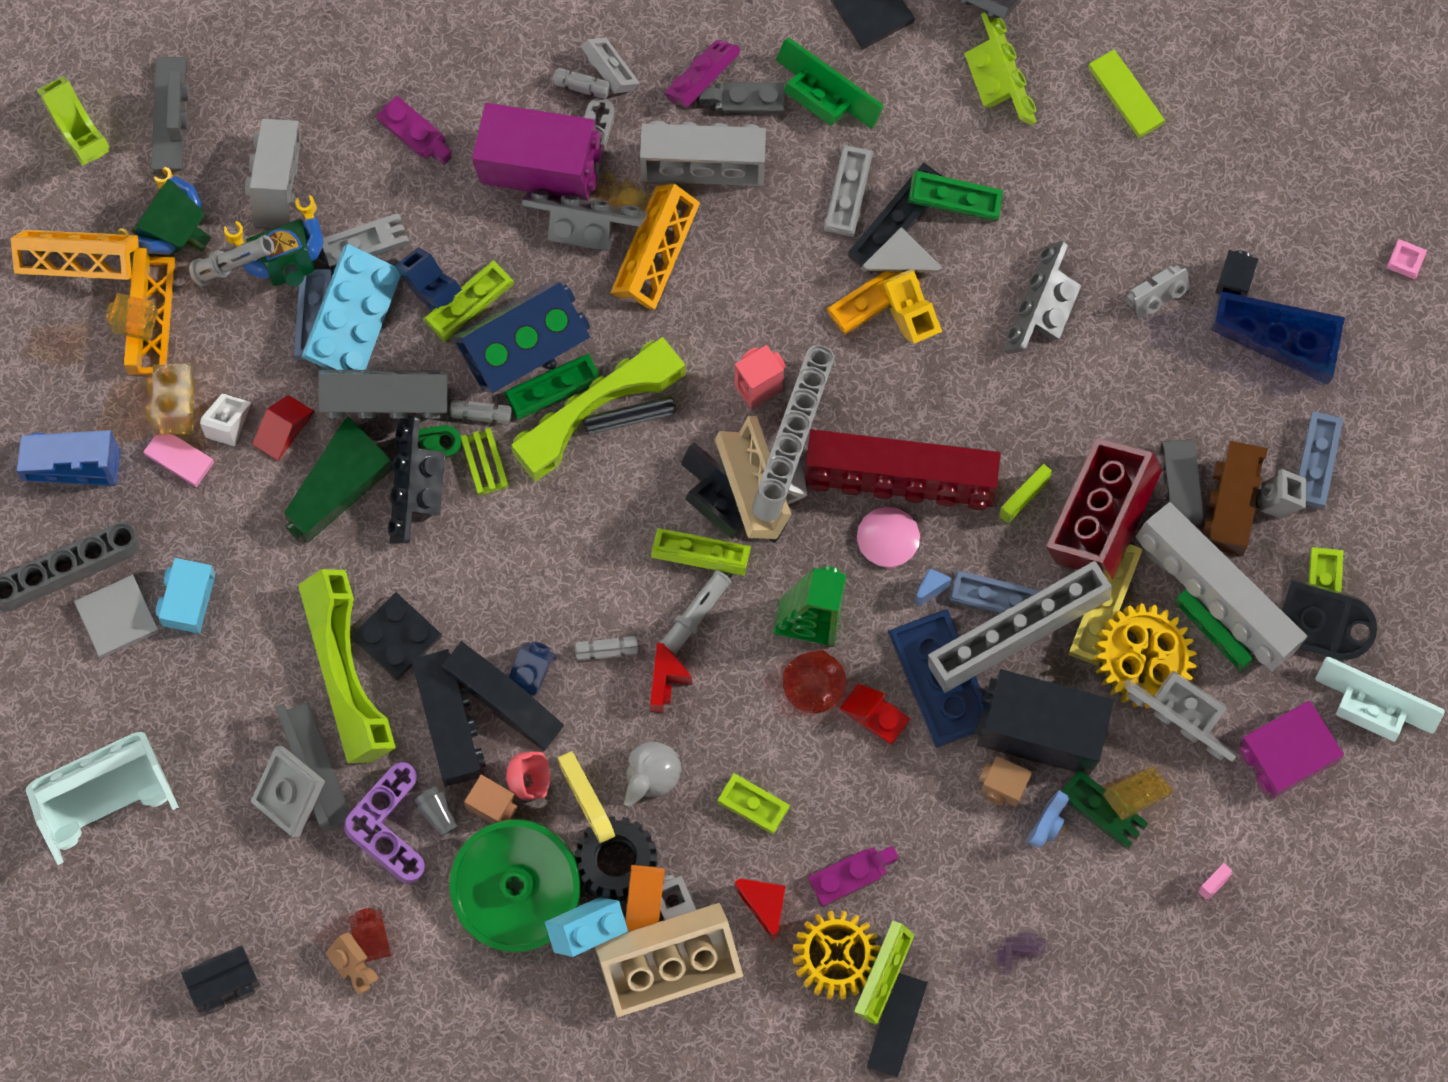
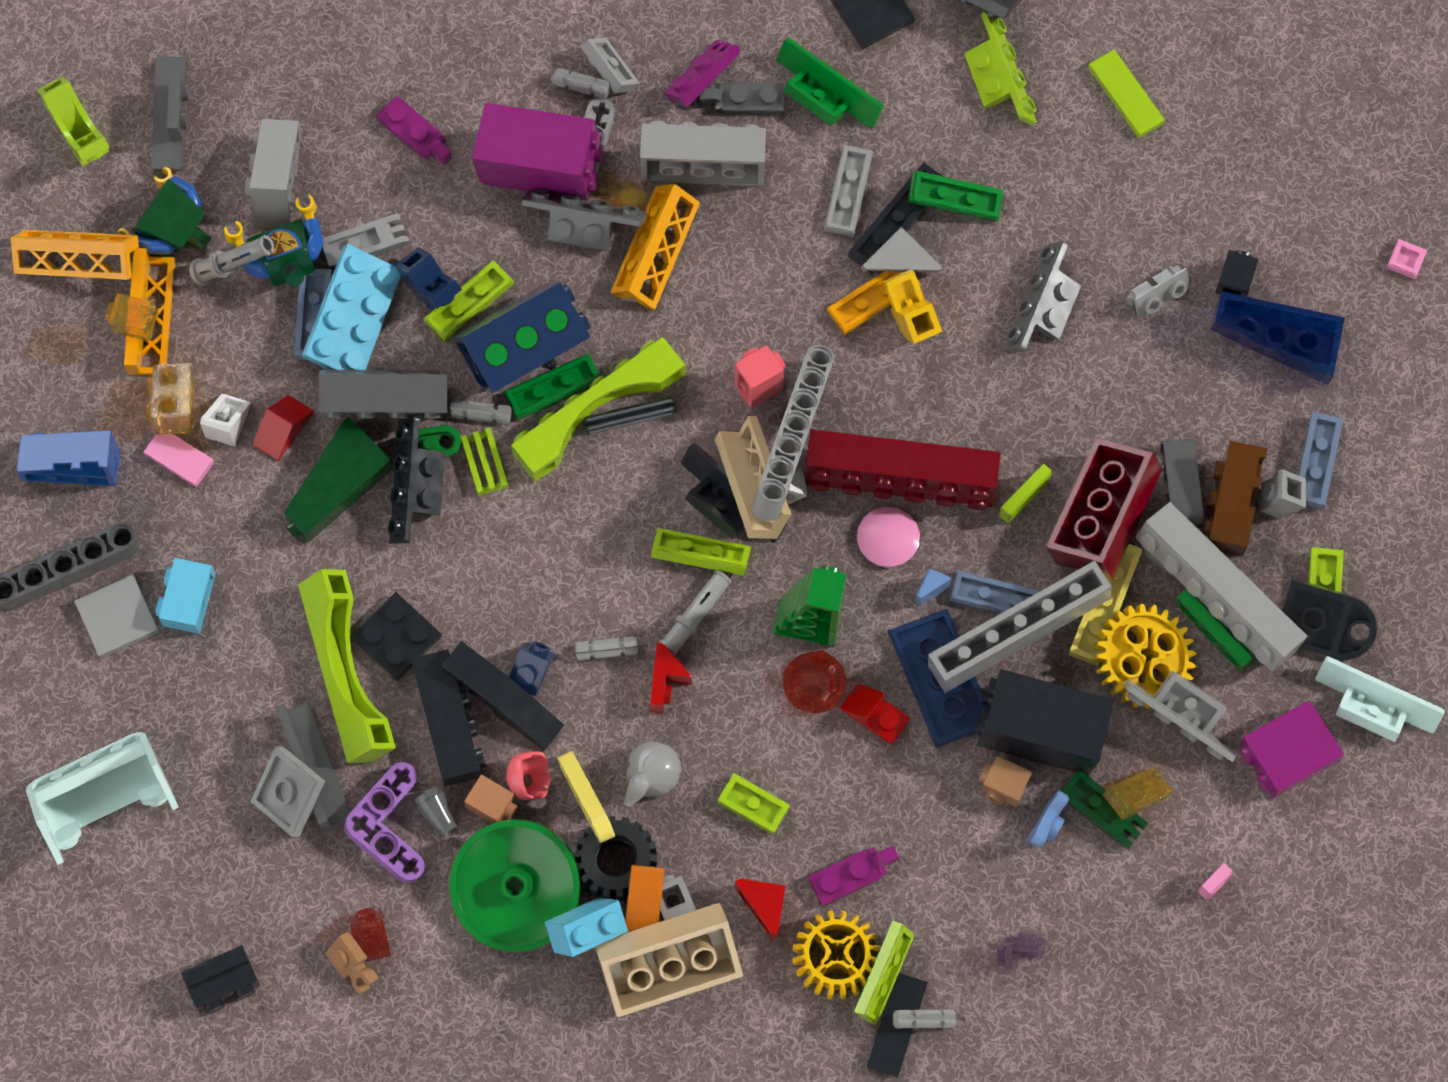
(924, 1018): none -> light grey axle

